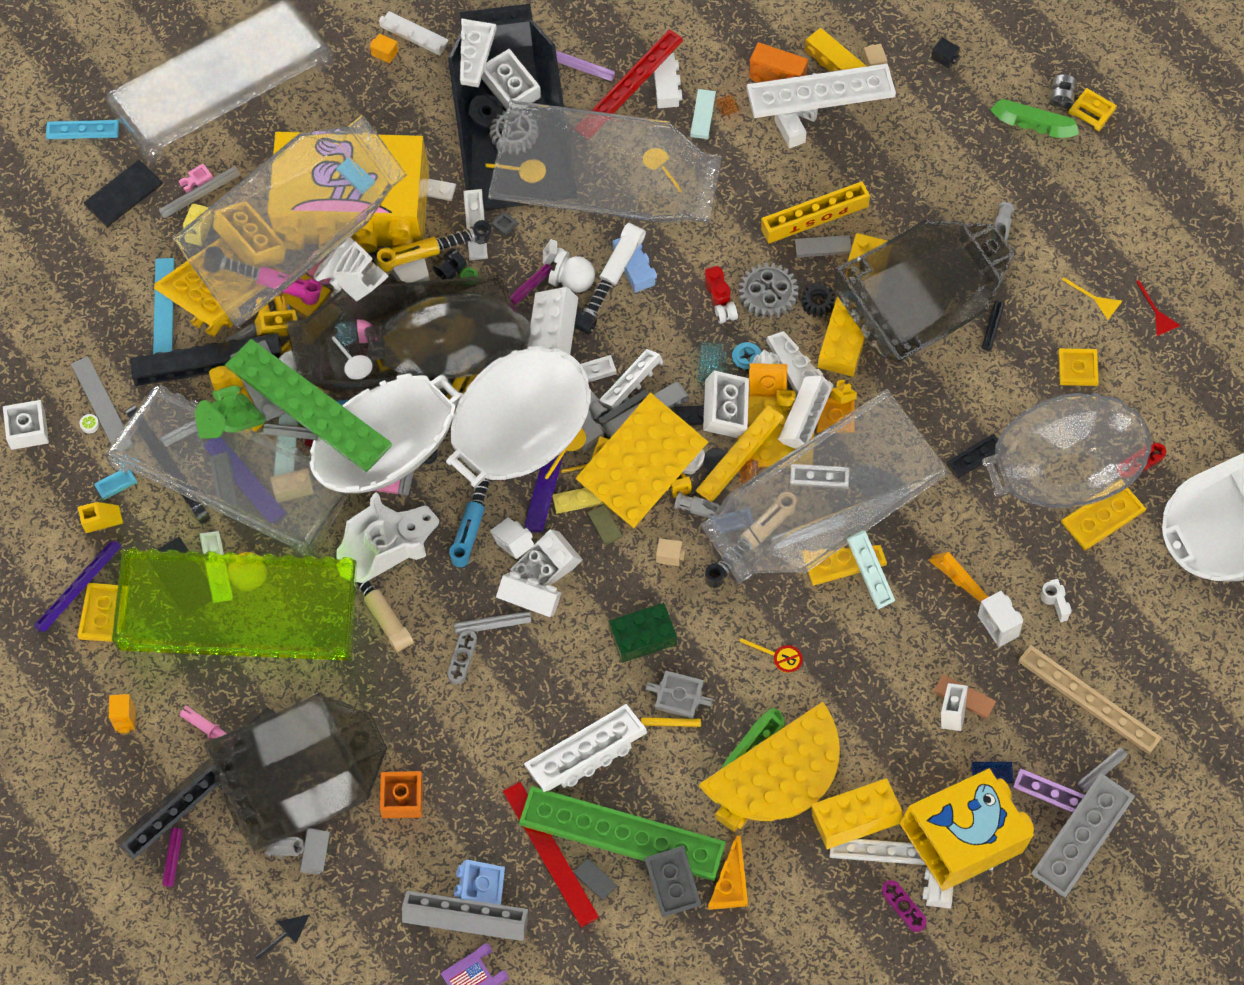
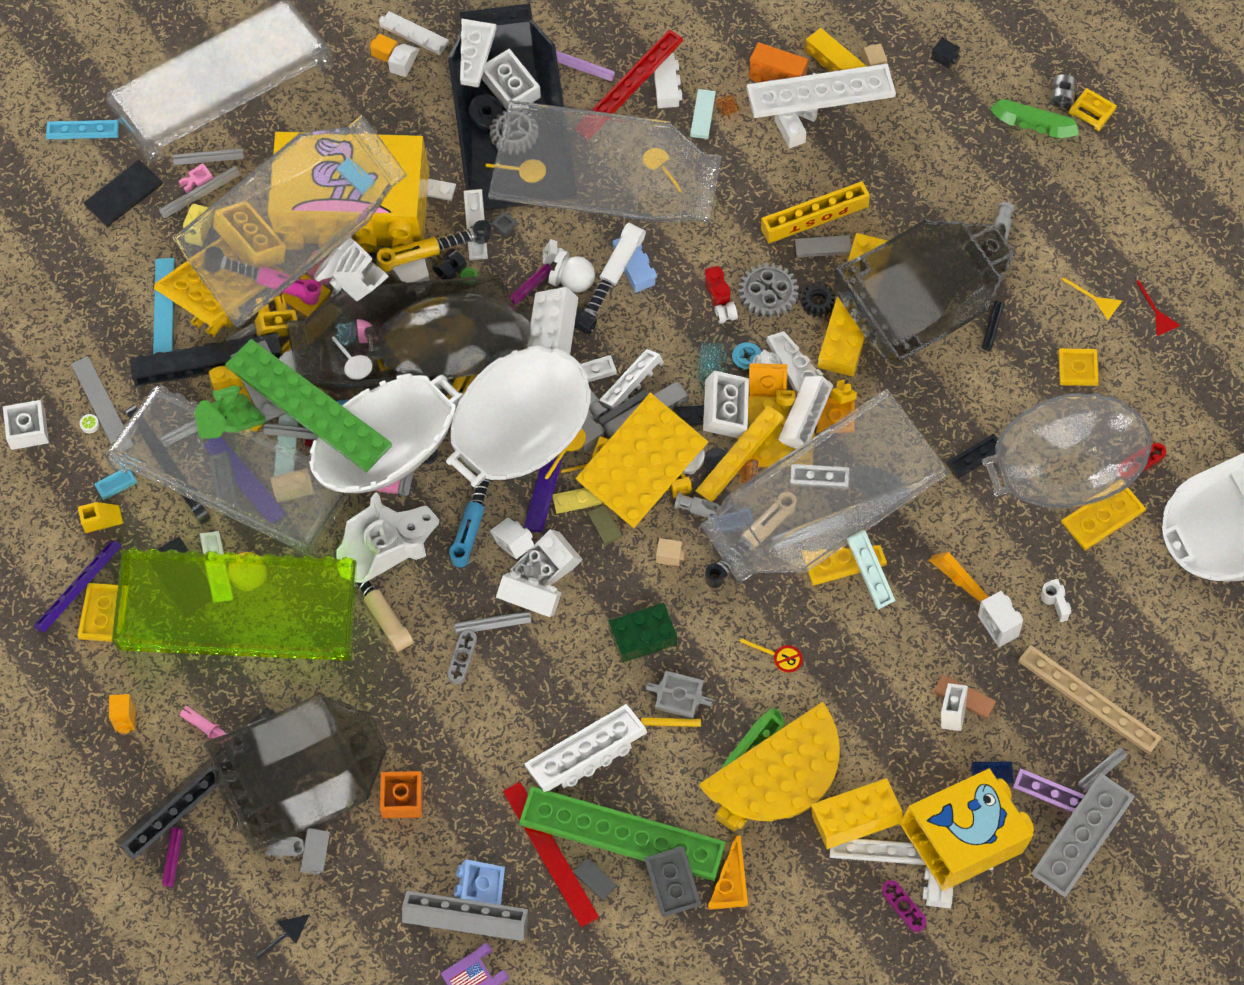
(208, 156): none -> light grey axle
(402, 59): none -> white slope

